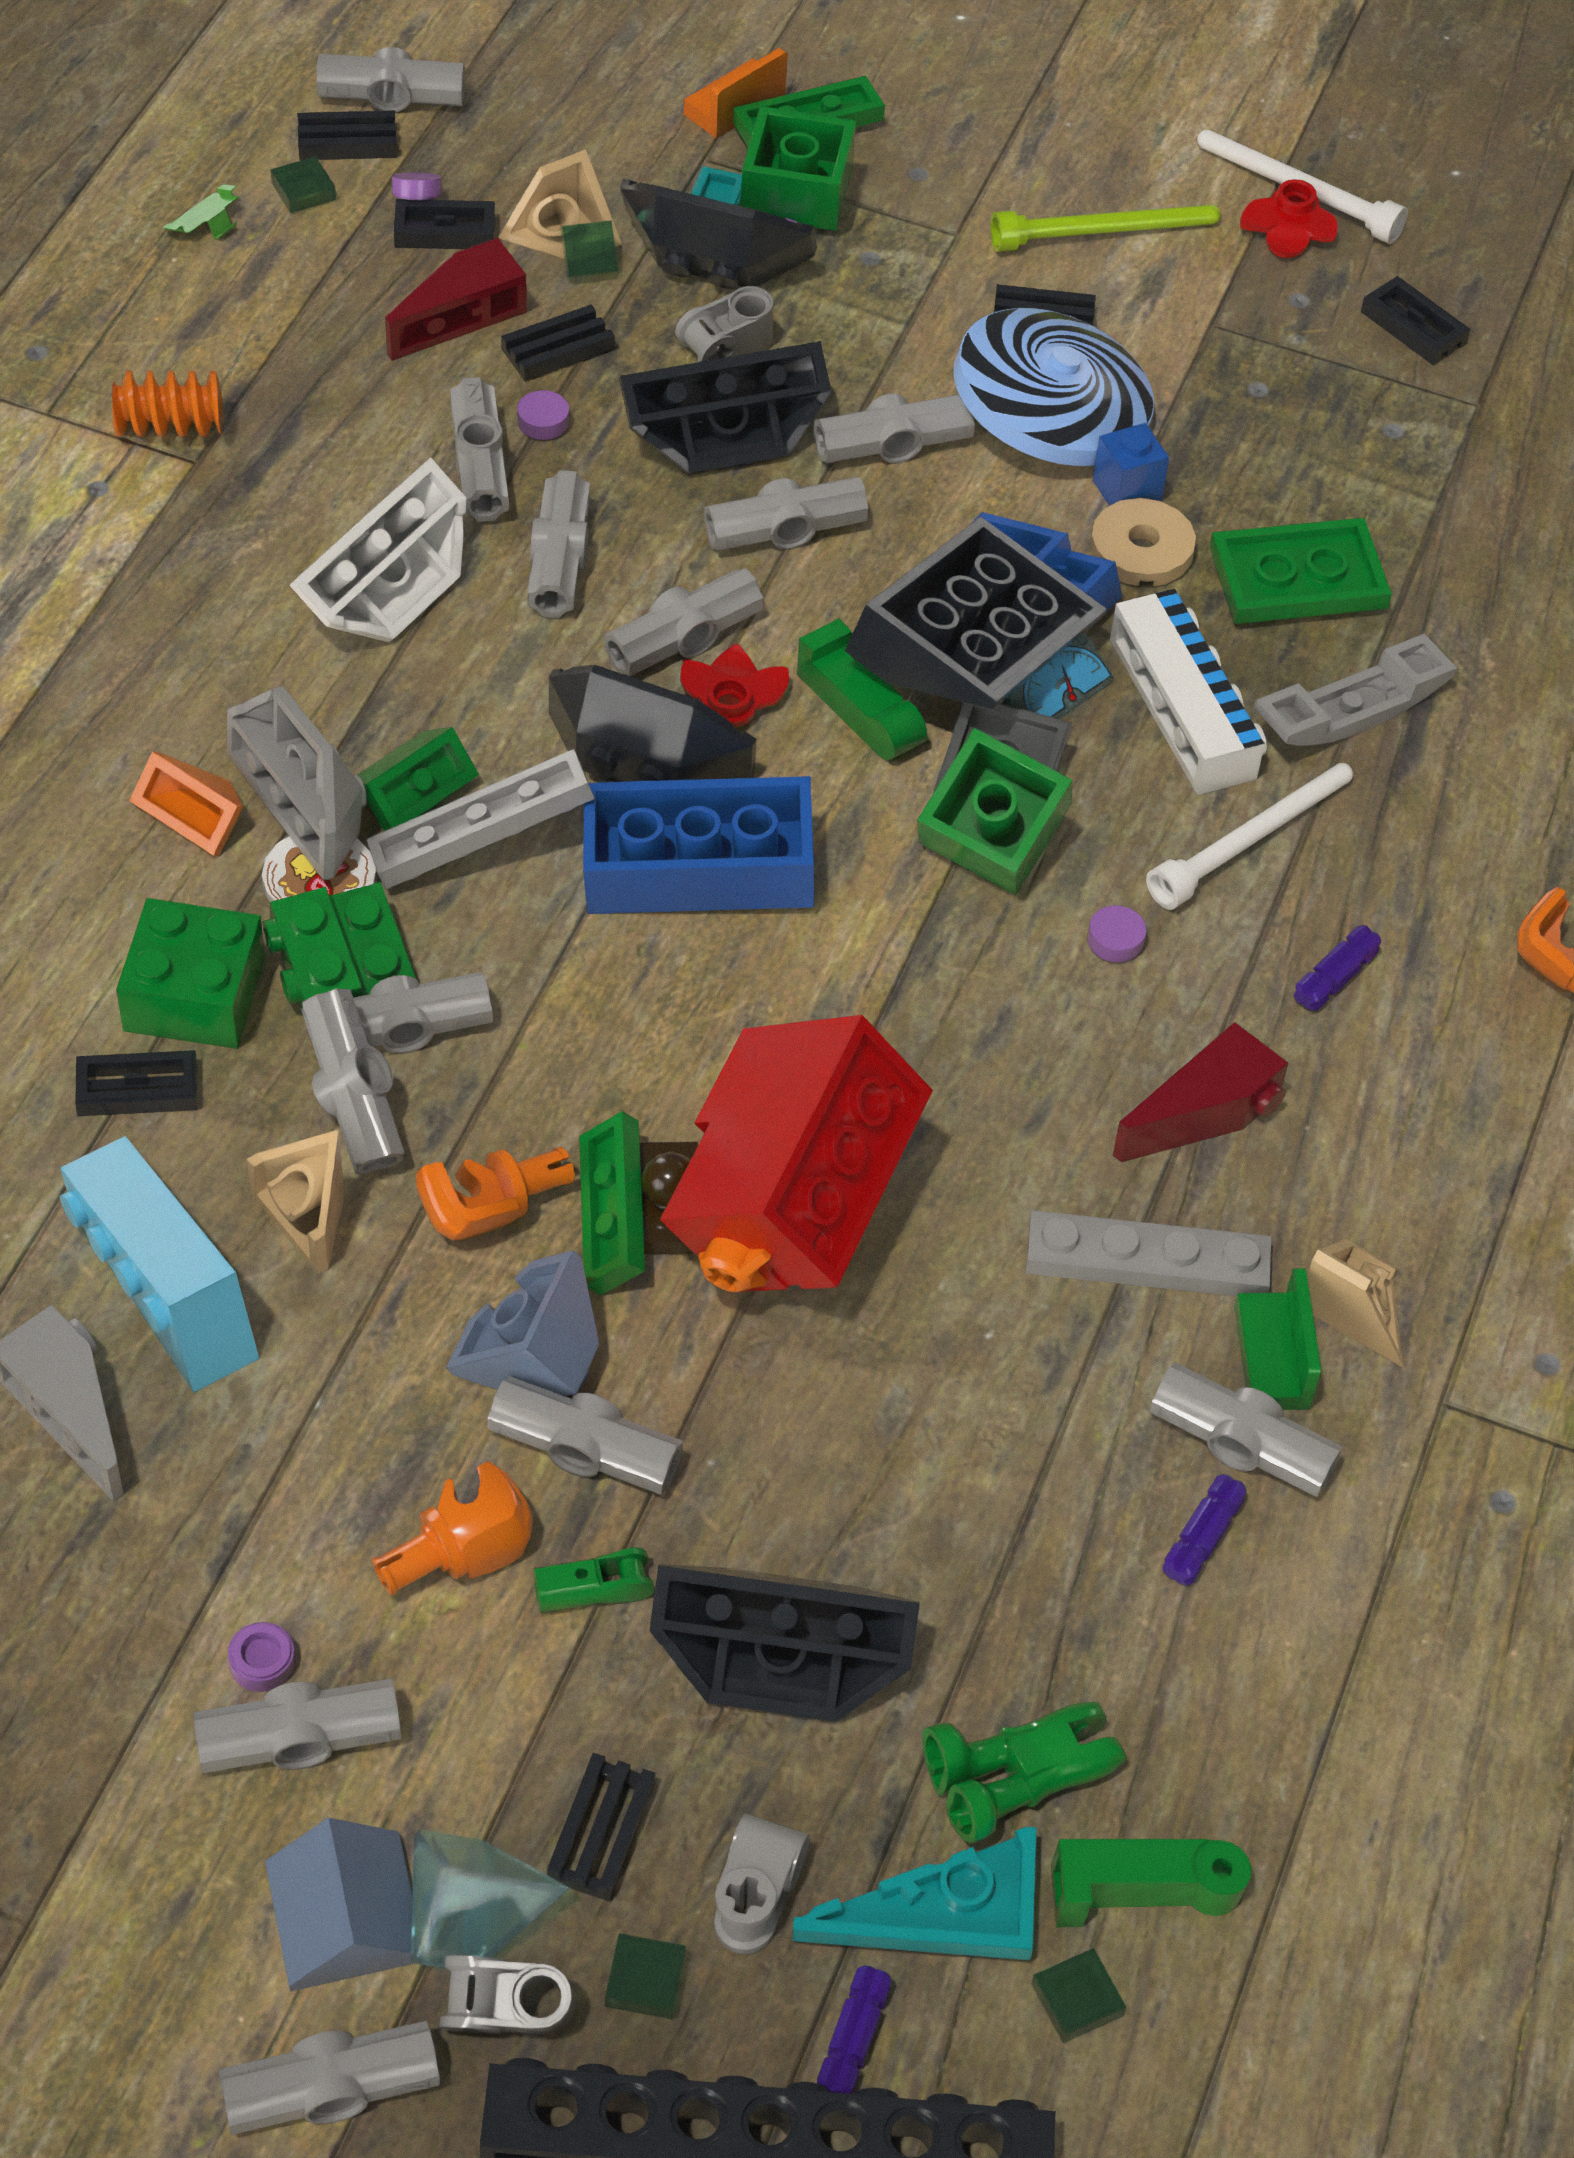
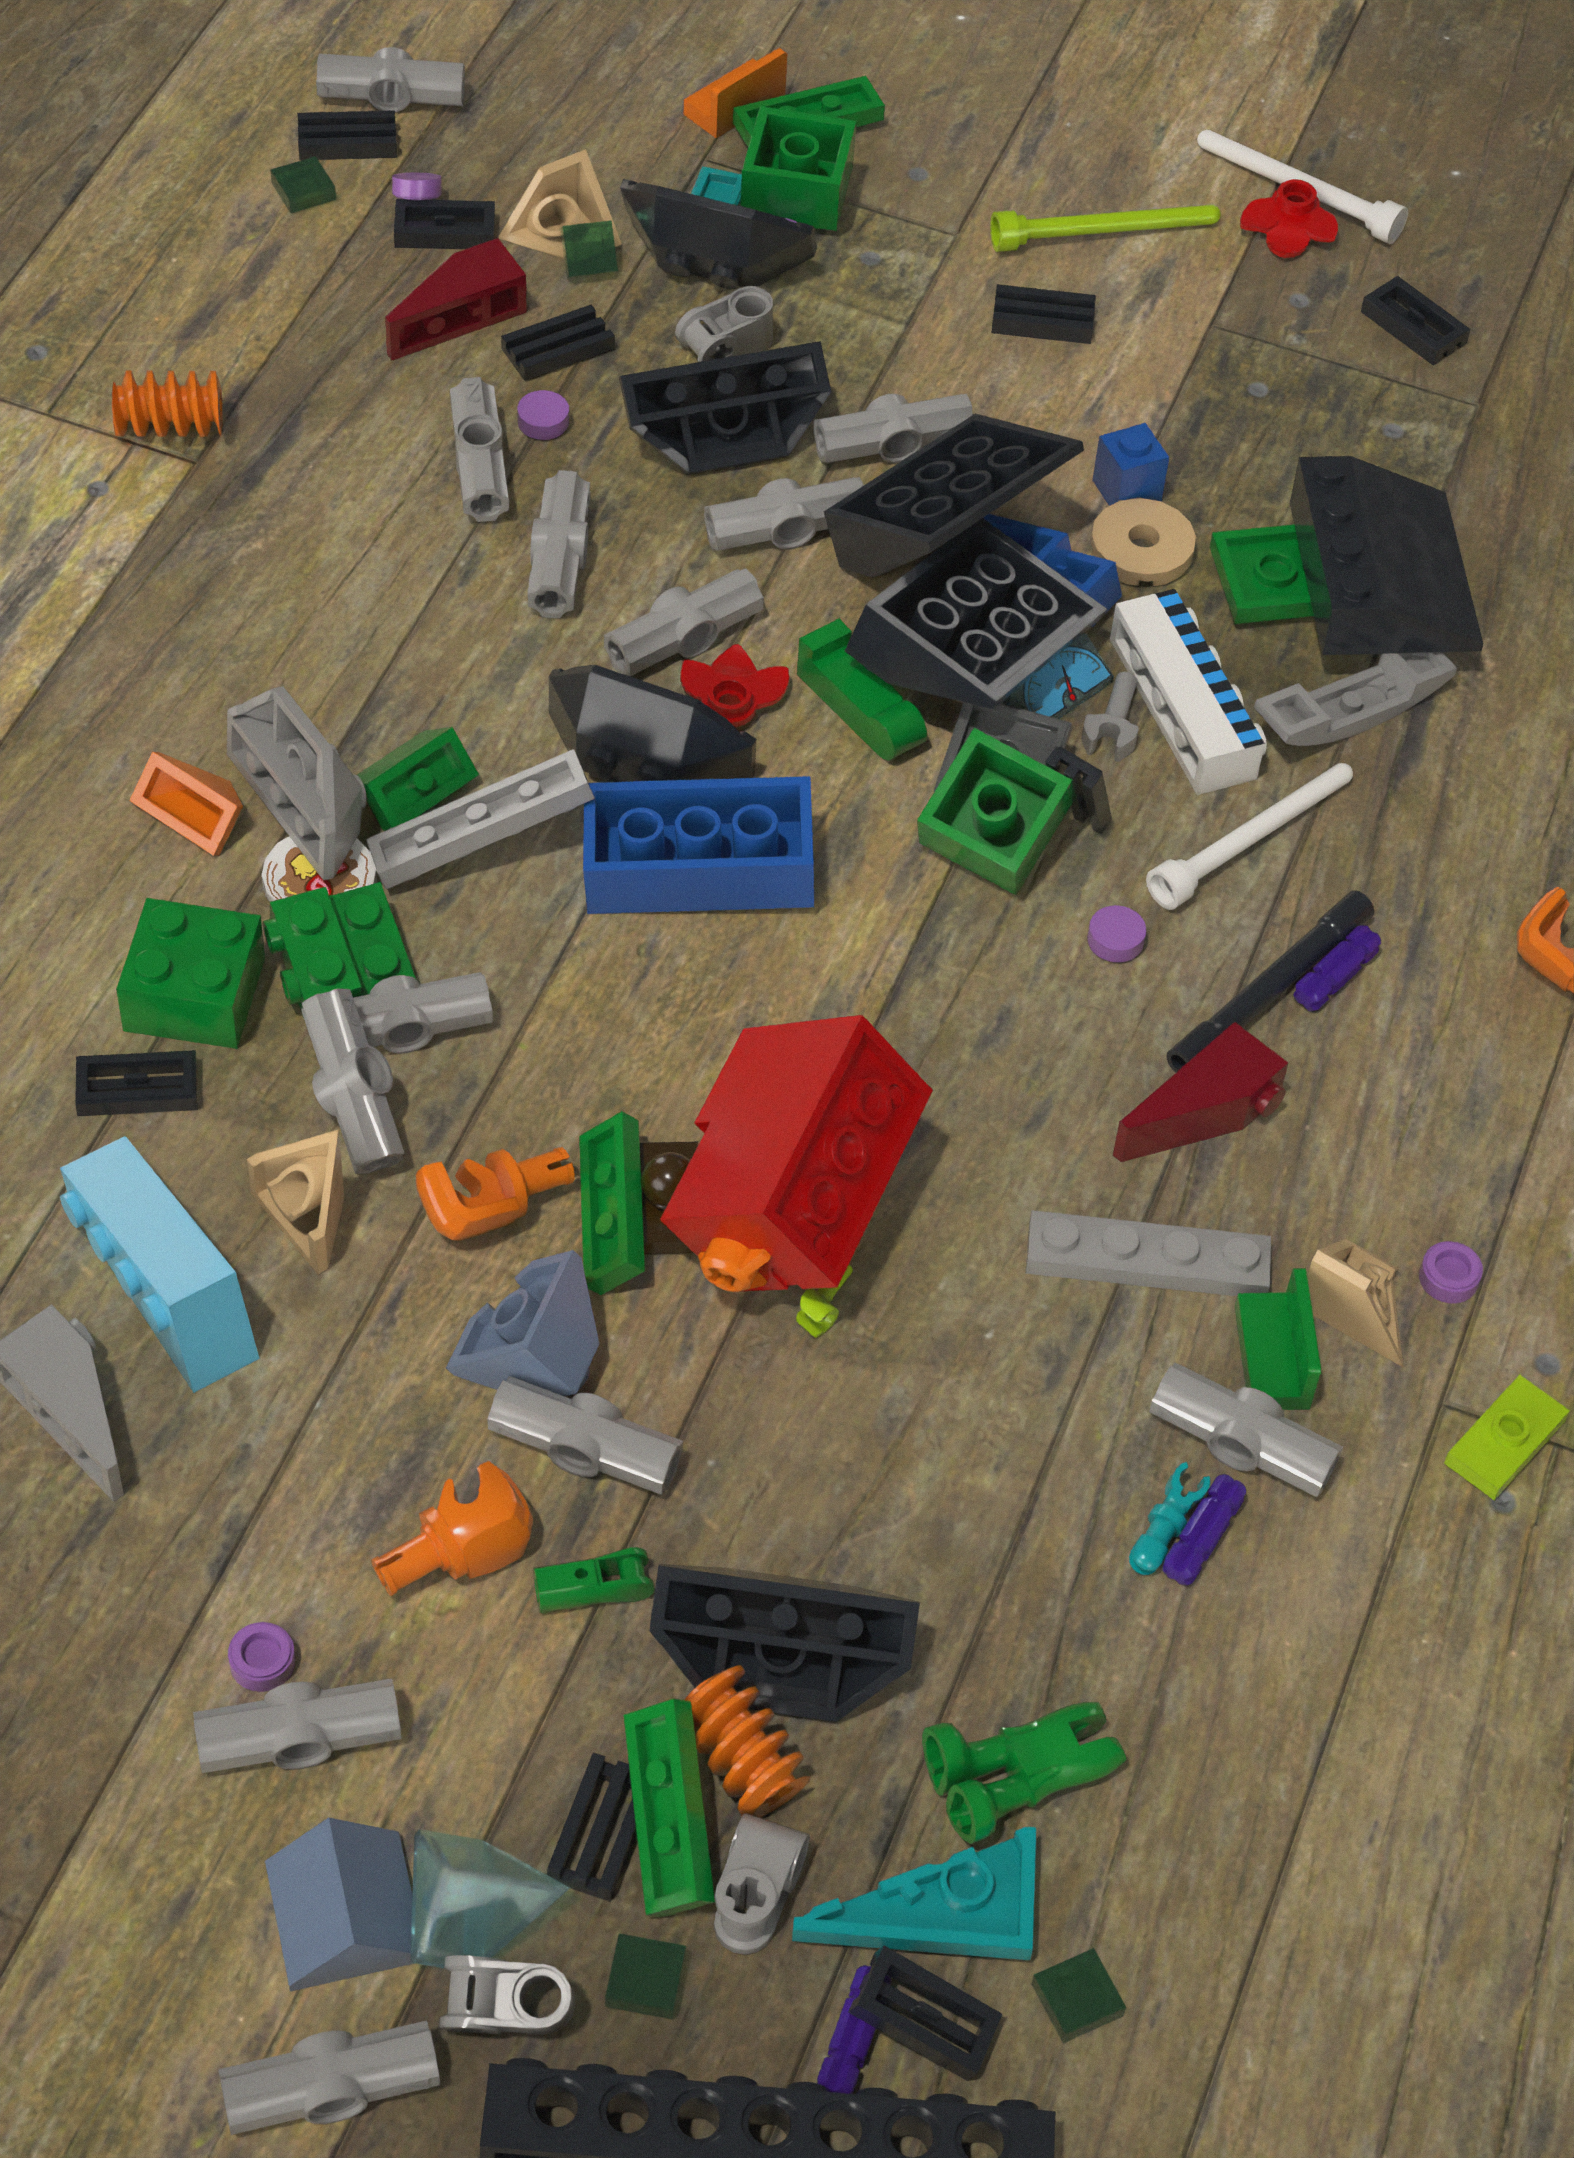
(209, 210): bright green piece -> none
(390, 559): white wedge -> none
(668, 1808): none -> green plate
(741, 1746): none -> orange piece
(816, 1311): none -> lime hand
(872, 1987): none -> black tile
(941, 492): none -> black slope
(1049, 383): dish -> none
(1088, 792): none -> black tile
(1113, 721): none -> light grey bar
(1146, 1874): green leg -> none
(1165, 1522): none -> teal piece
(1329, 931): none -> black piece
(1380, 561): none -> black slope
(1450, 1272): none -> medium lavender tile
(1506, 1437): none -> lime plate

